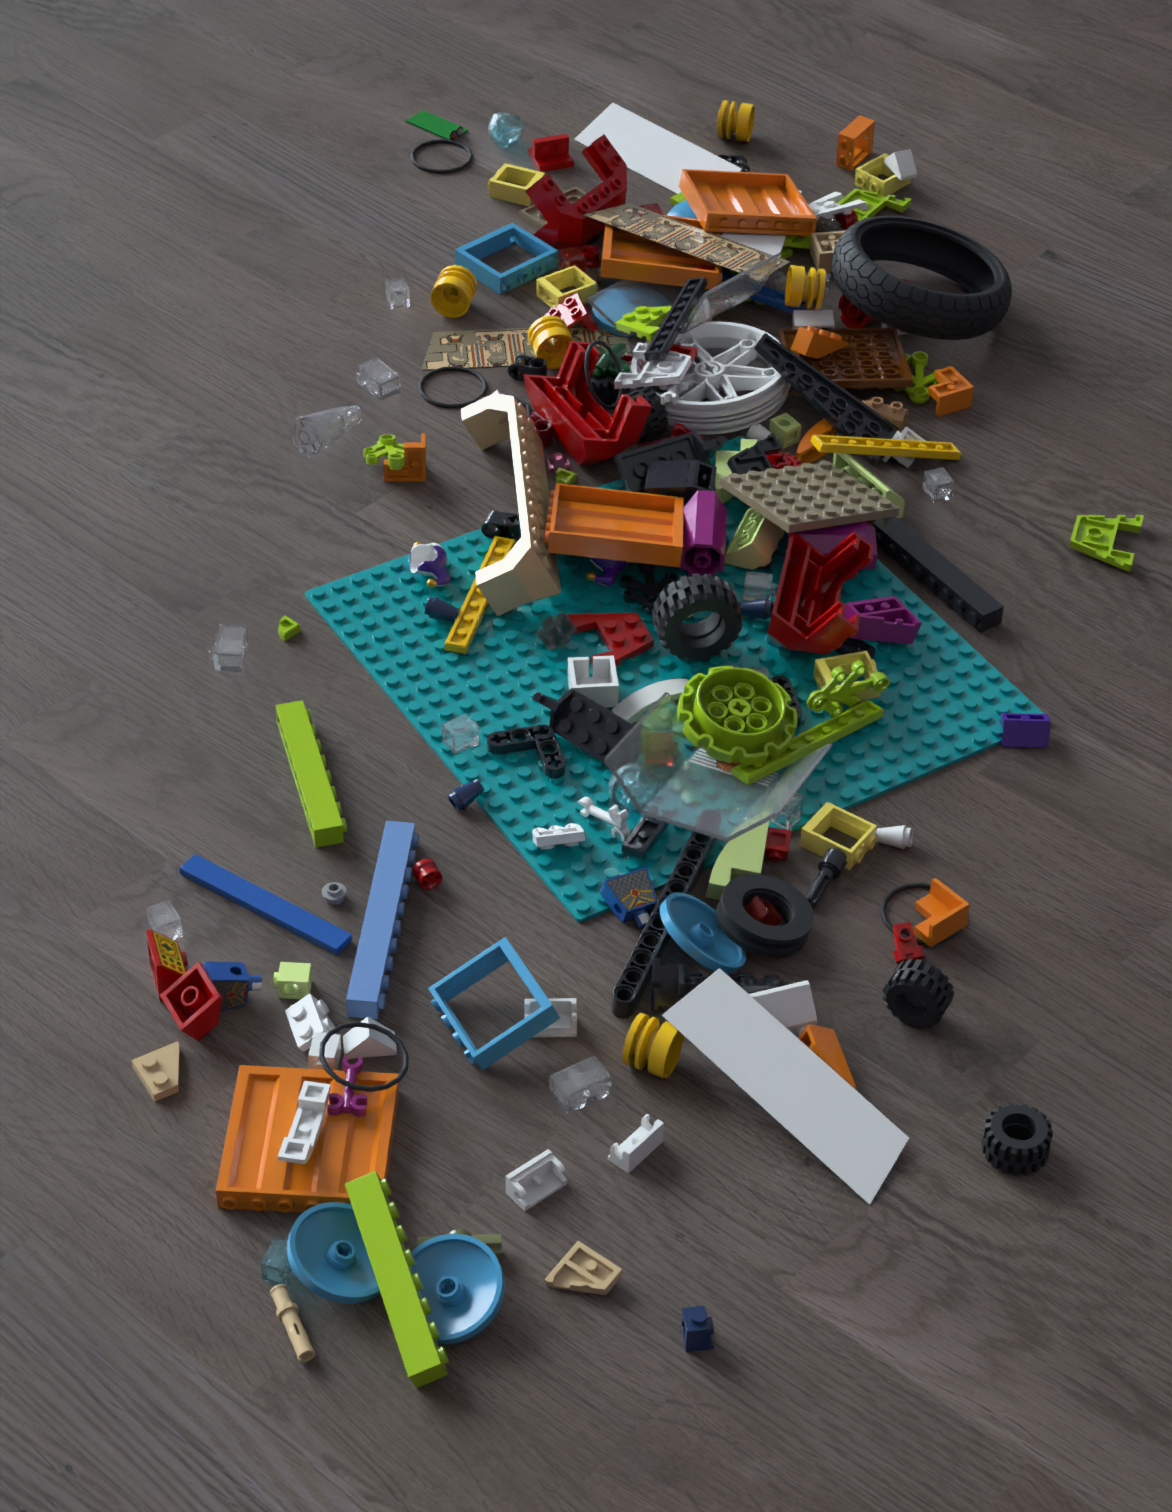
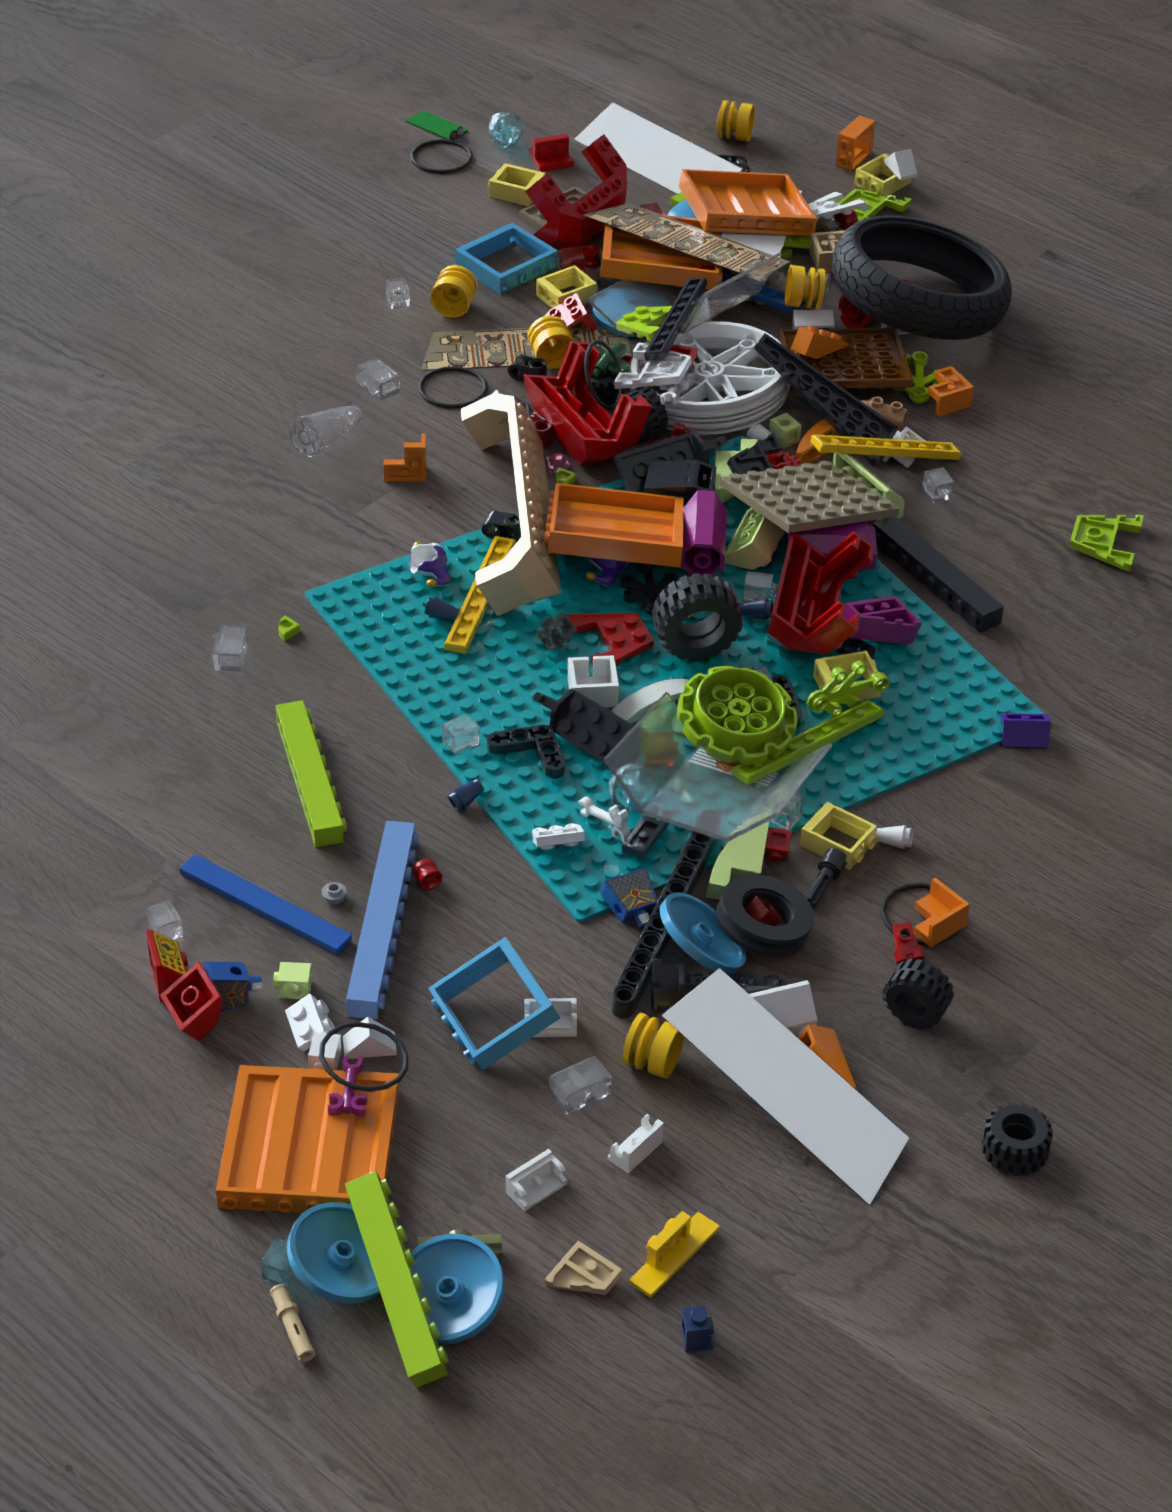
(159, 1071): tan wing -> none
(306, 1124): white slope -> none
(389, 447): lime plant -> none
(671, 1250): none -> yellow bracket

